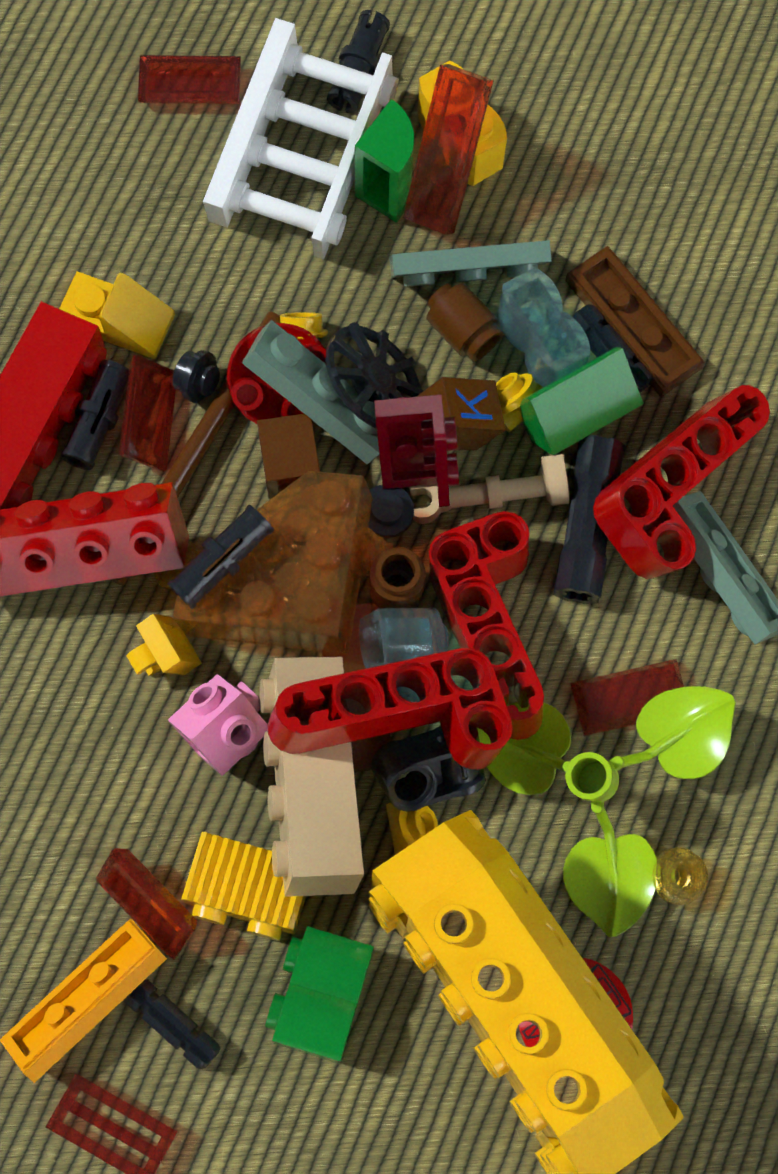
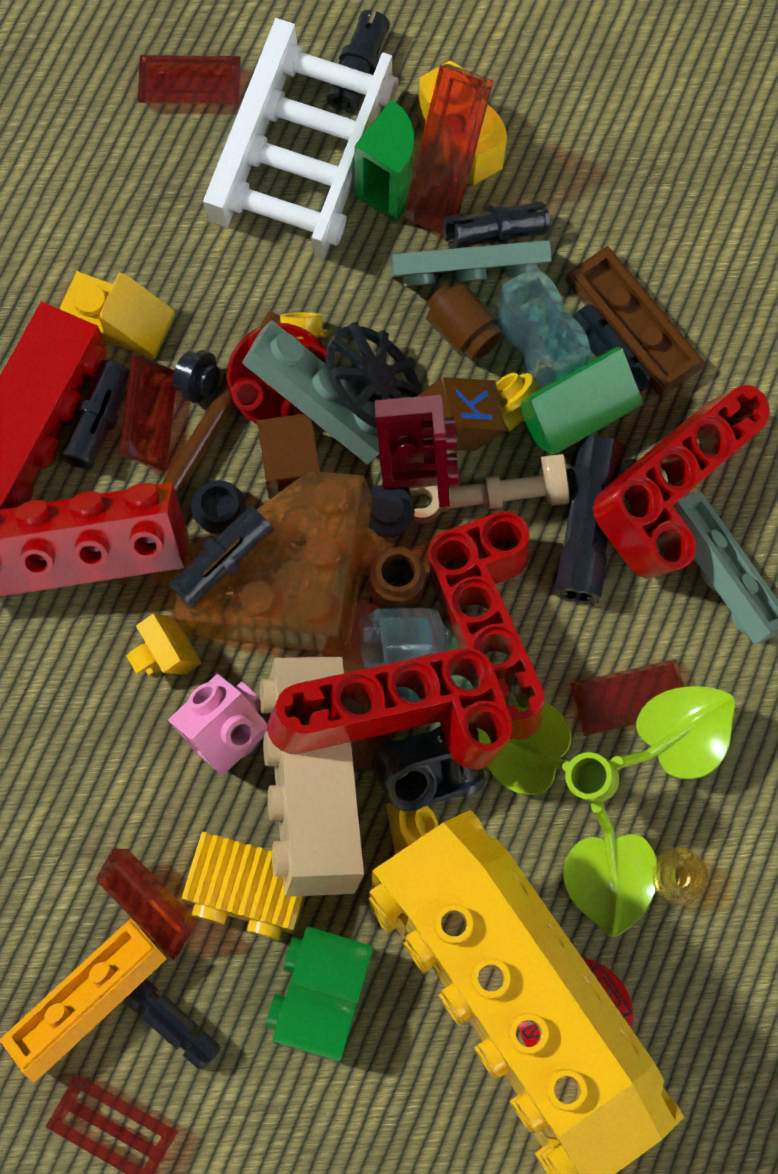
(217, 506): none -> black plate
(496, 225): none -> black pin

